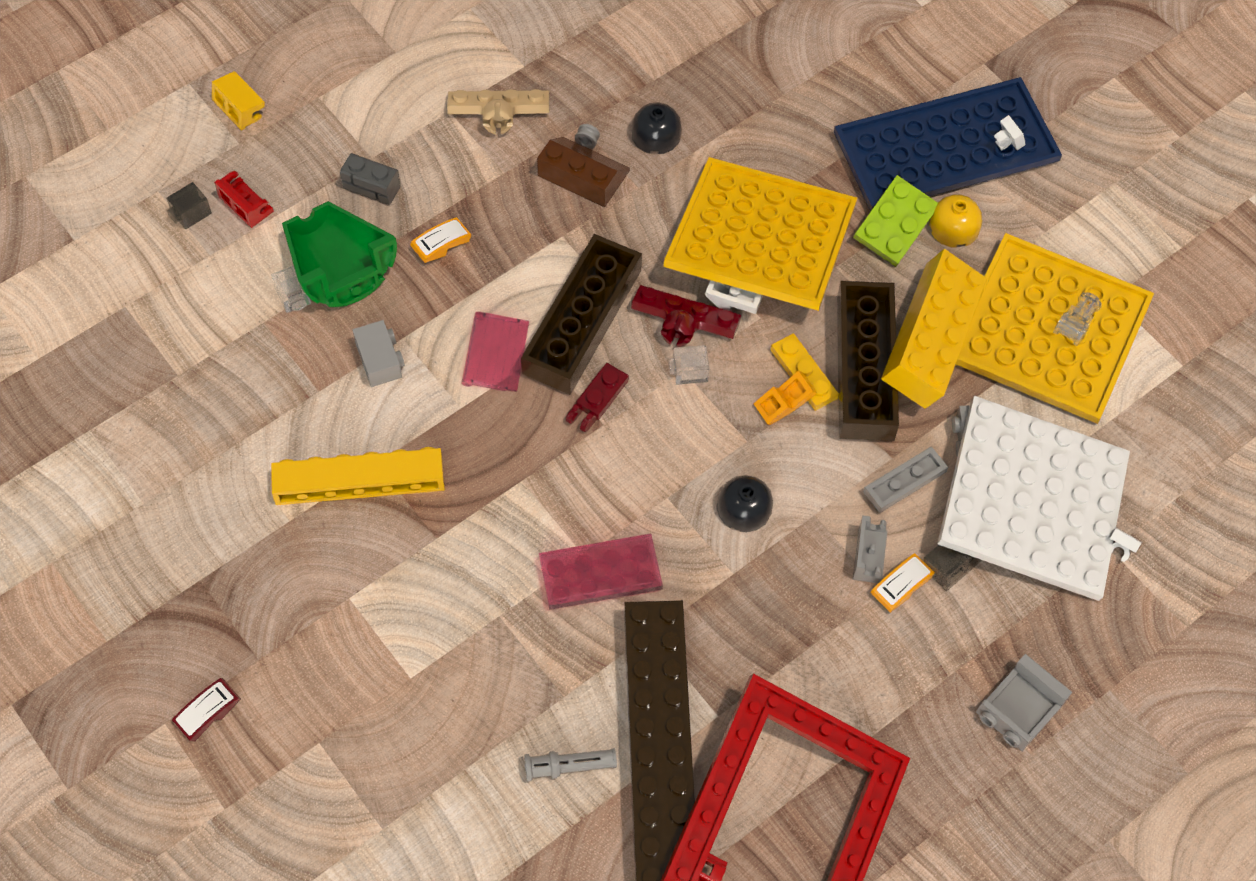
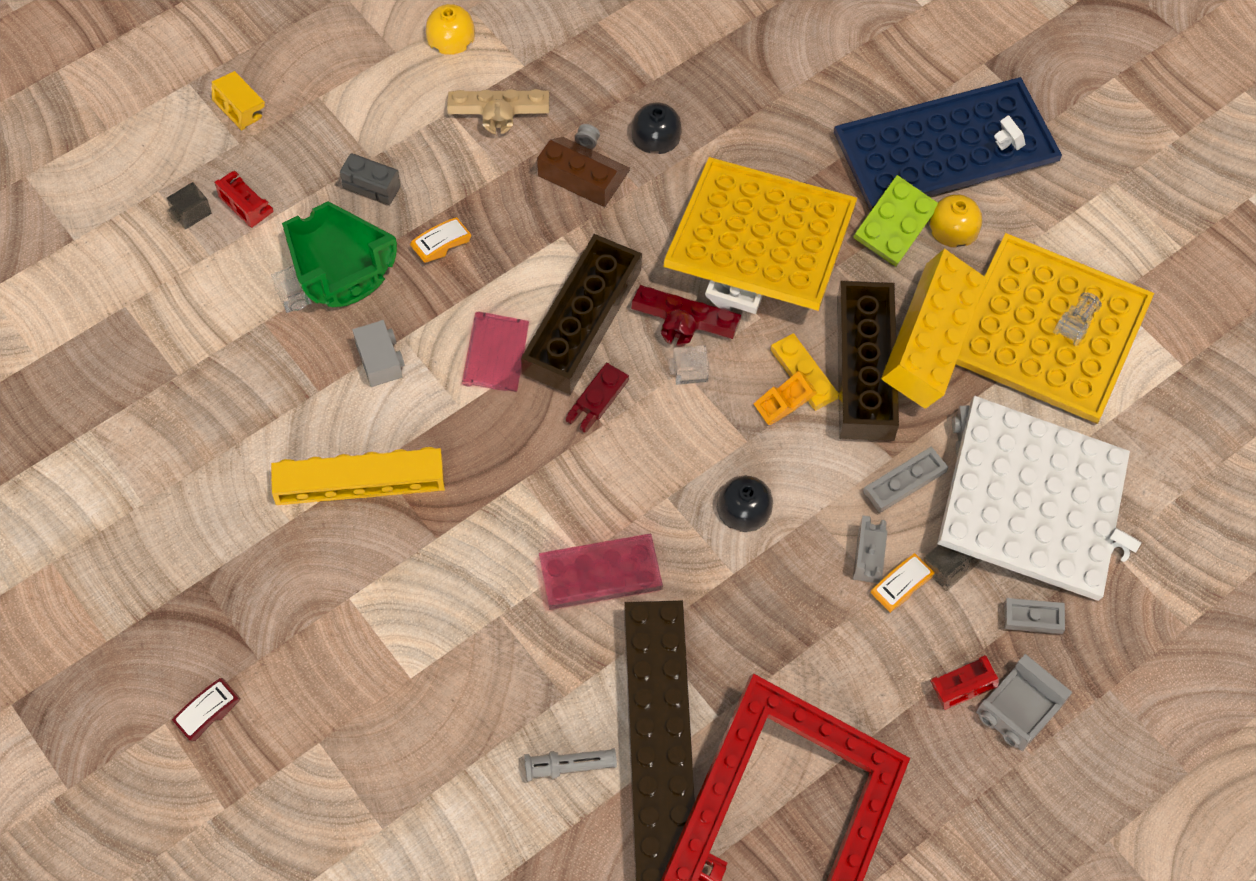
(450, 29): none -> yellow cylinder
(965, 683): none -> red hinge
(1034, 616): none -> light grey plate

